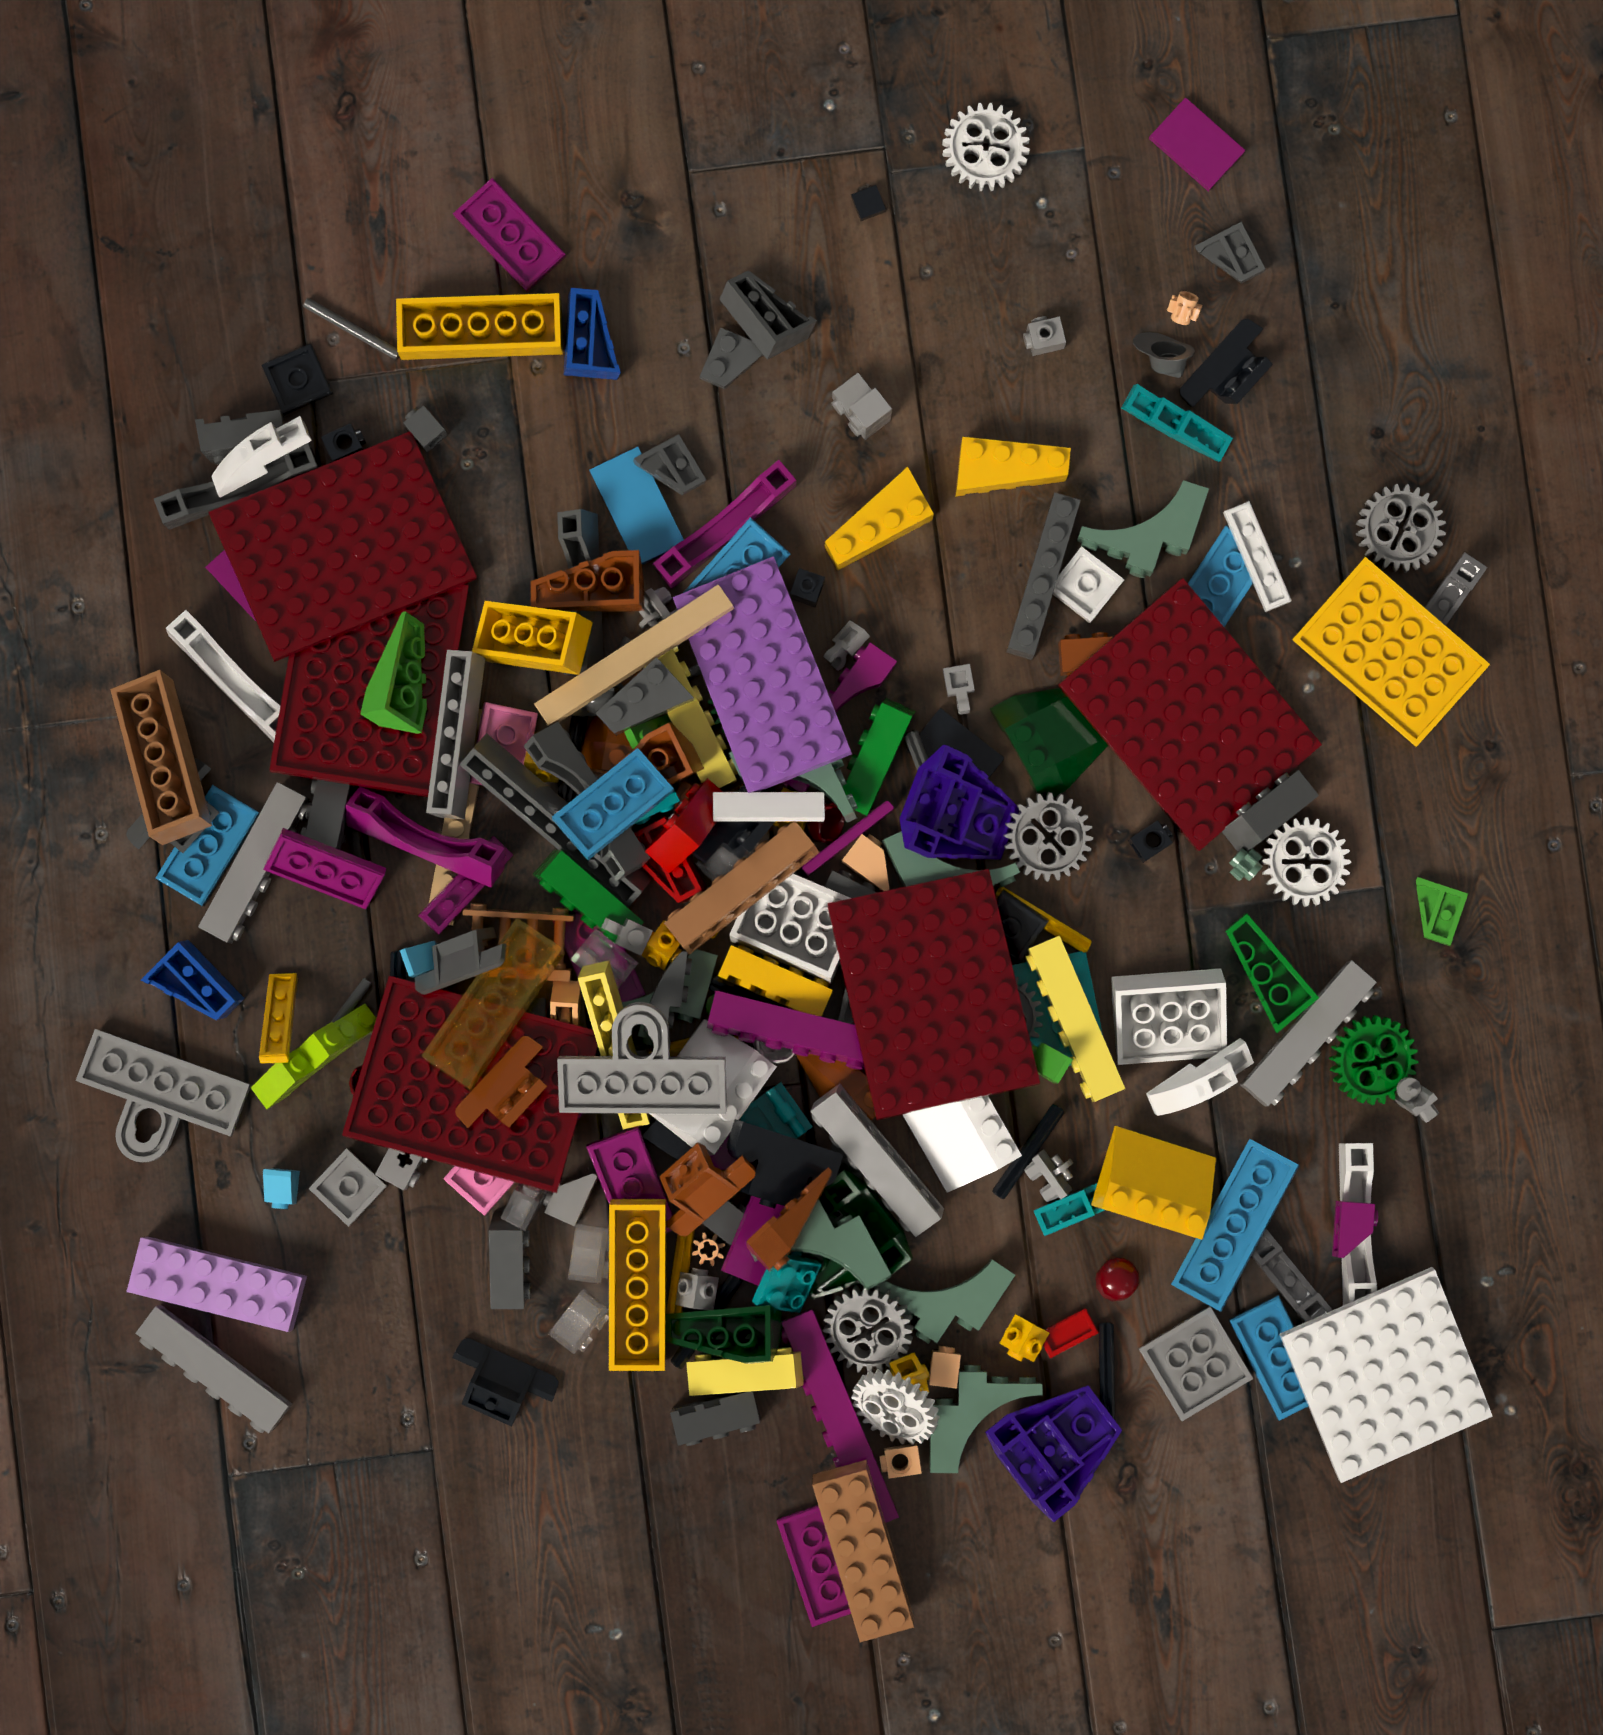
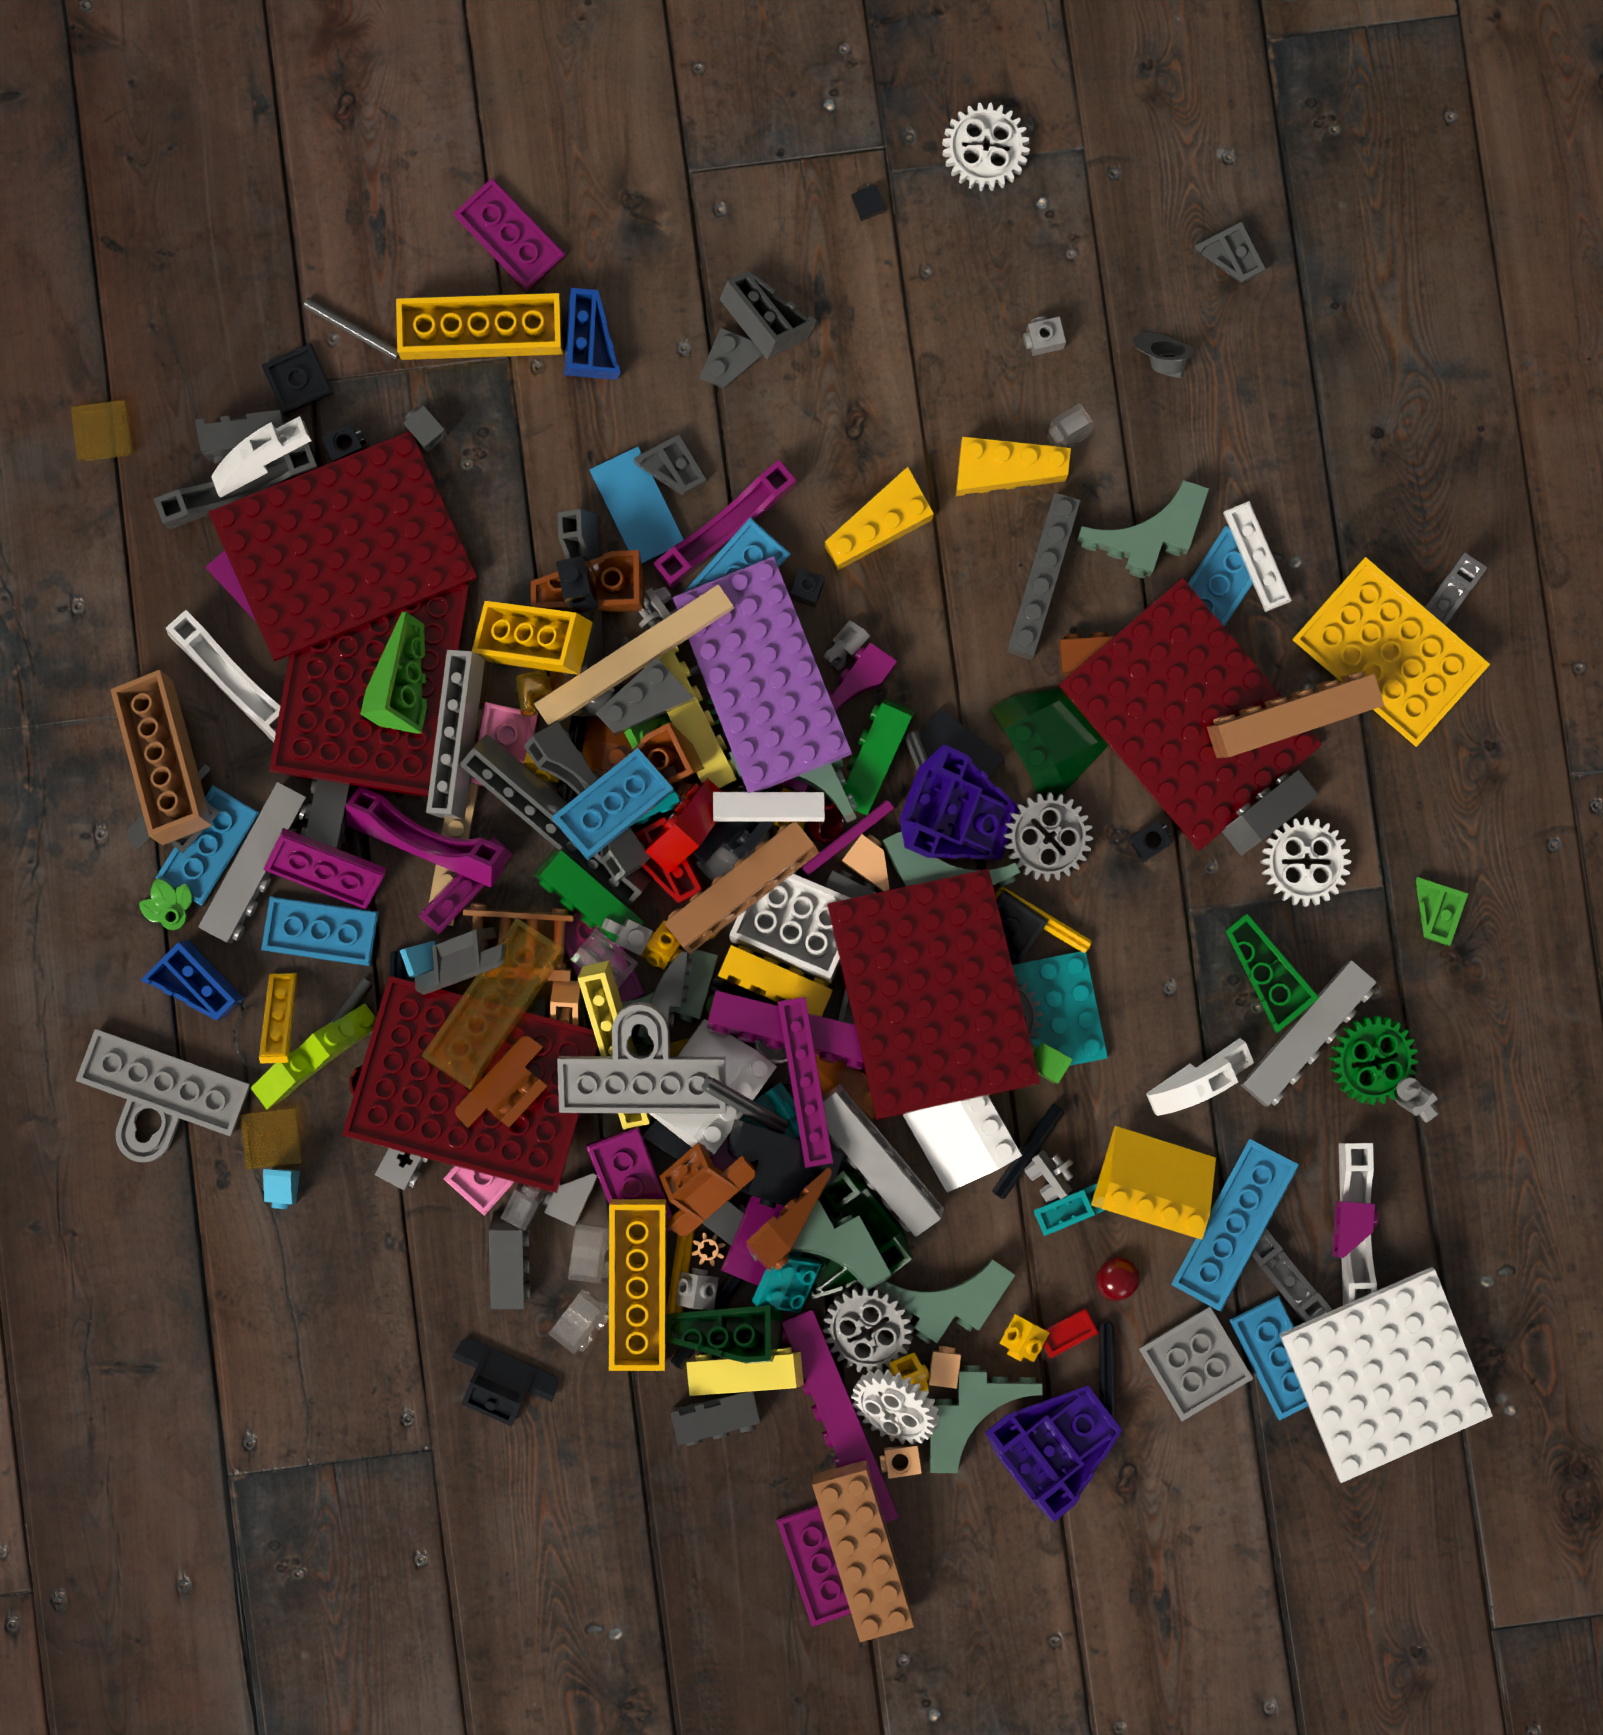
(101, 430): none -> clear yellow tile
(165, 900): none -> bright green plate
(214, 1369): light grey brick -> none
(216, 1284): lavender brick -> none
(271, 1138): none -> clear yellow tile
(320, 931): none -> dark azure tile
(348, 1187): light grey plate -> none
(530, 689): none -> clear yellow piece
(577, 582): none -> black torso
(744, 1105): none -> dark grey axle
(805, 1082): none -> magenta plate
(862, 406): light grey brick -> none
(959, 683): light grey plate -> none
(1070, 427): none -> clear brick
(1075, 1019): light yellow brick -> none
(1086, 584): white plate -> none
(1169, 1016): white slope -> none
(1177, 423): teal slope -> none
(1184, 308): light nougat gear -> none
(1197, 144): magenta tile -> none
(1229, 369): black plate -> none
(1245, 864): sand green gear -> none
(1291, 717): none -> medium nougat brick
(1422, 537): light grey gear -> none

